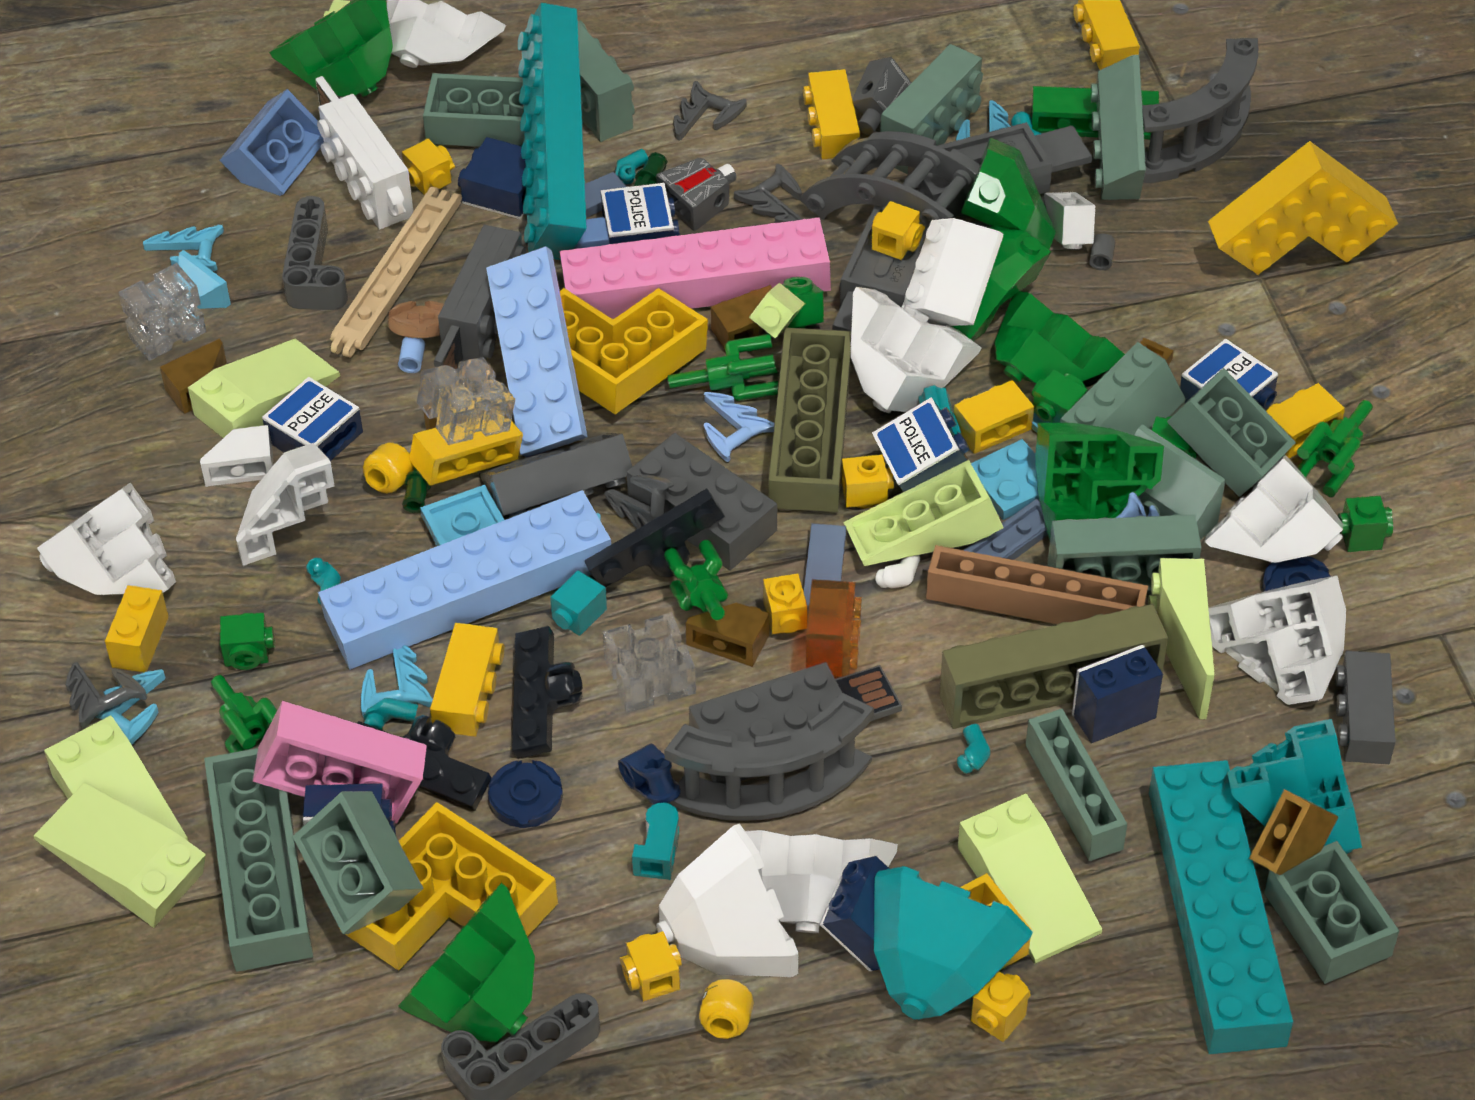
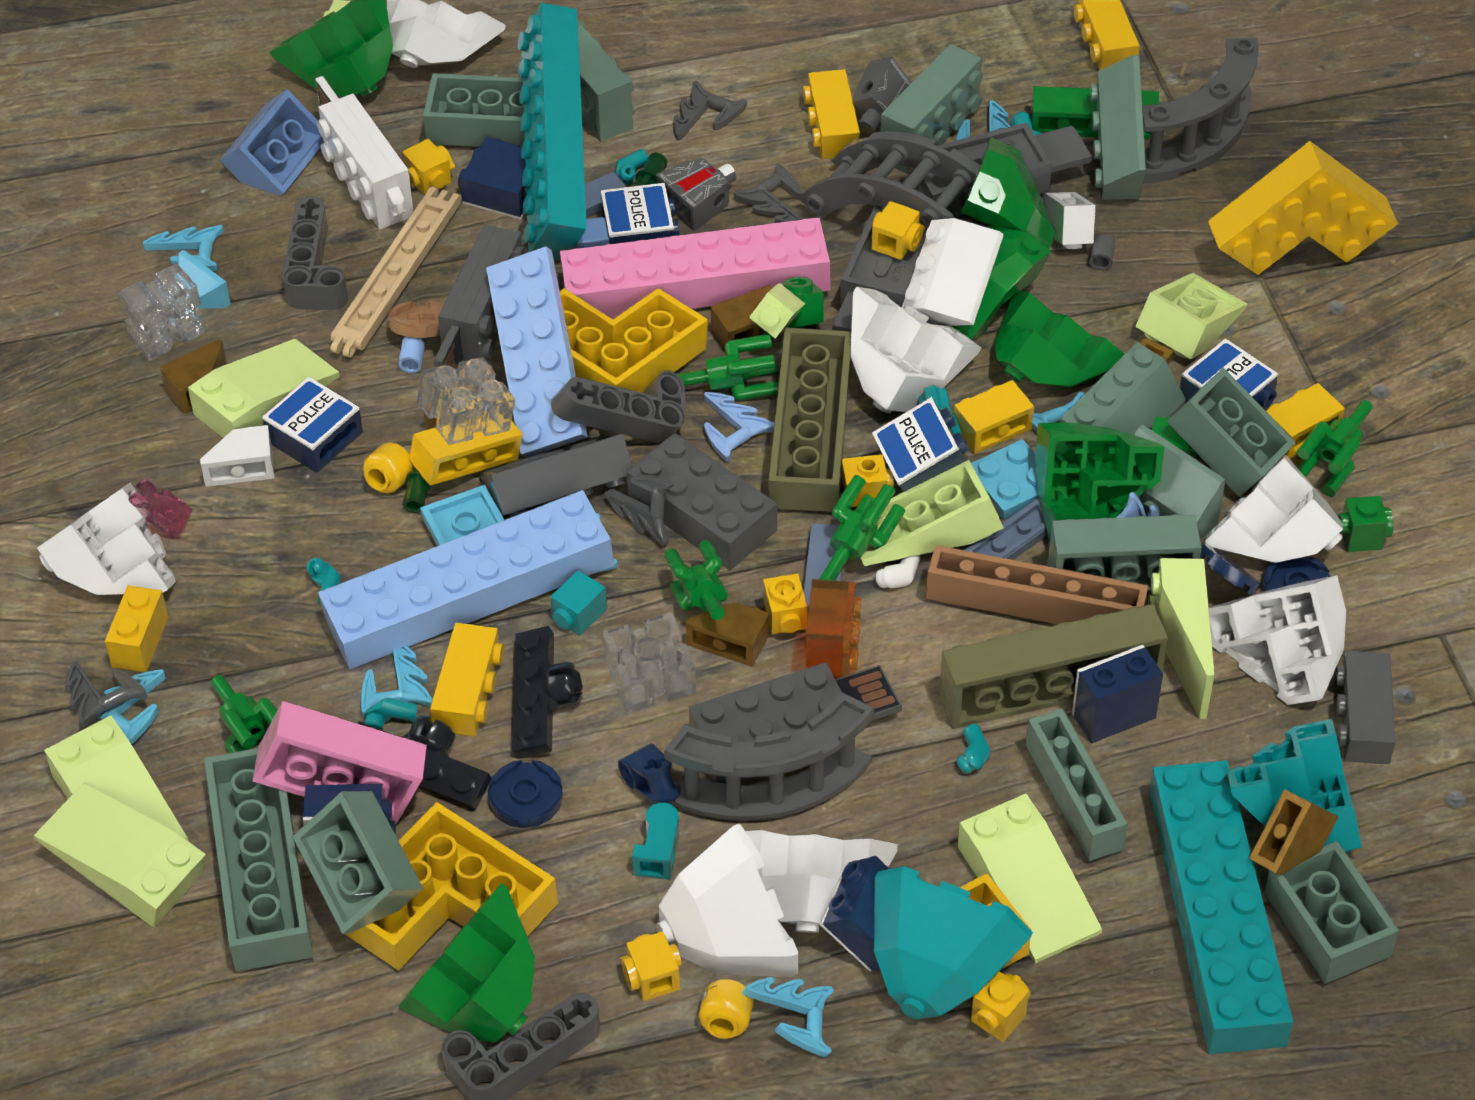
(164, 508): none -> clear pink plate
(245, 640): green brick -> none
(281, 497): white brick -> none
(643, 415): none -> dark grey beam
(649, 543): black plate -> none
(807, 1002): none -> medium azure piece
(859, 526): none -> green plant
(1056, 395): green brick -> none
(1189, 315): none -> yellowish green slope
(1229, 569): none -> dark blue tile

